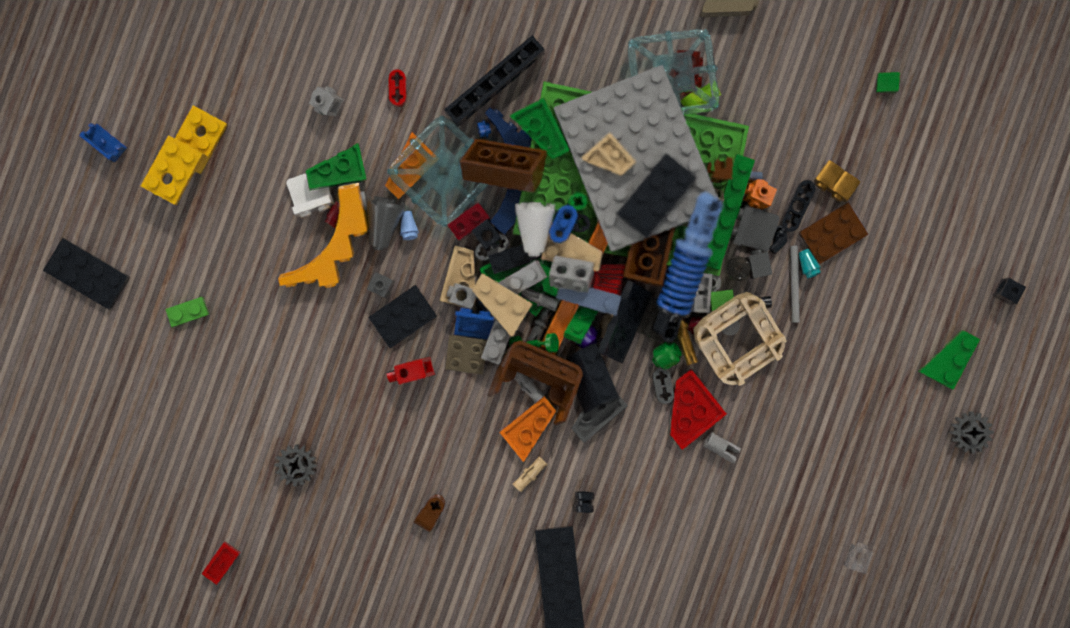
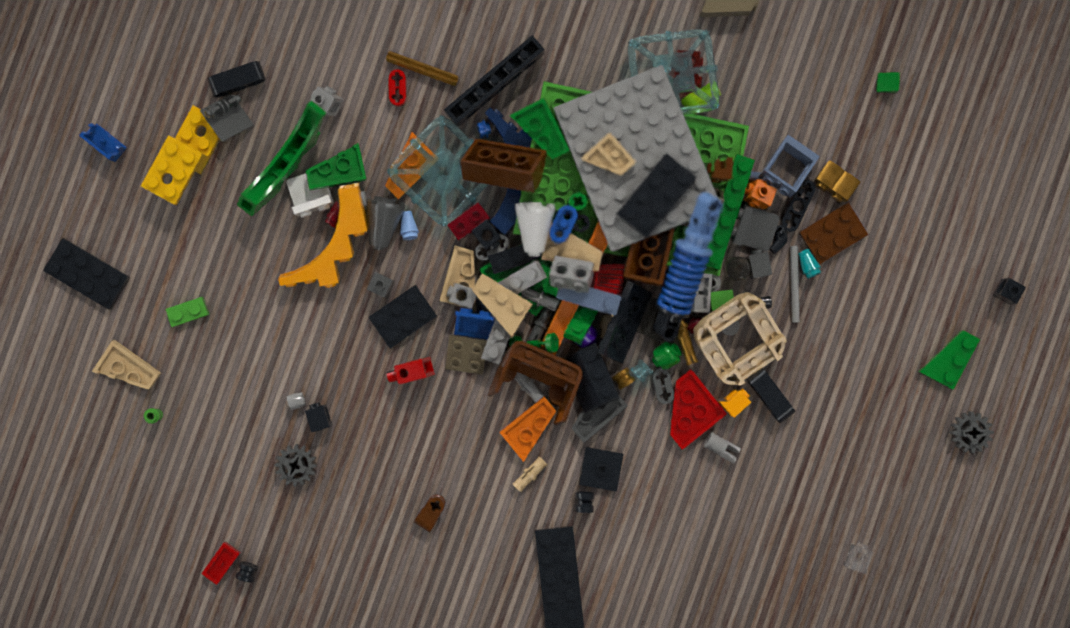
(125, 365): none -> tan wing
(148, 415): none -> bright green pin
(227, 117): none -> dark grey hinge
(236, 79): none -> black beam
(246, 572): none -> black wheel
(285, 162): none -> green arch
(296, 400): none -> light grey hose
(318, 417): none -> black brick
(422, 68): none -> pearl gold axle
(601, 469): none -> black plate
(623, 378): none -> pearl gold wheel
(641, 370): none -> clear light blue wheel
(735, 402): none -> light orange window
(771, 395): none -> black beam
(799, 152): none -> sand blue window

